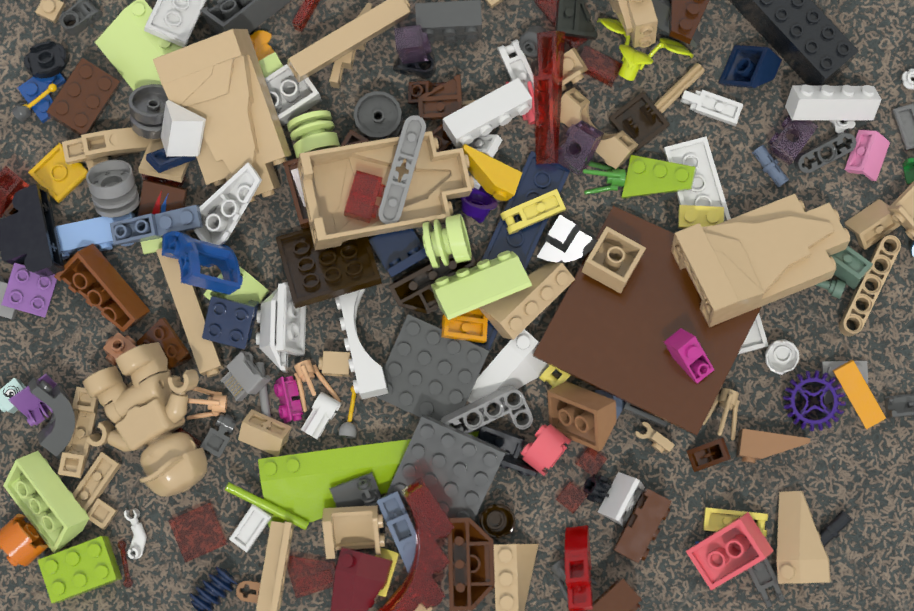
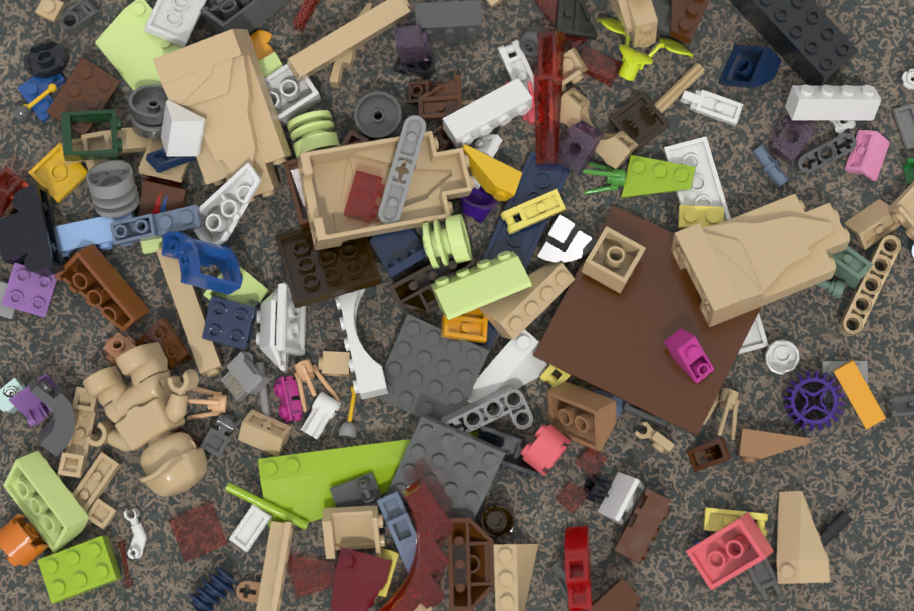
(69, 118): none -> dark green window

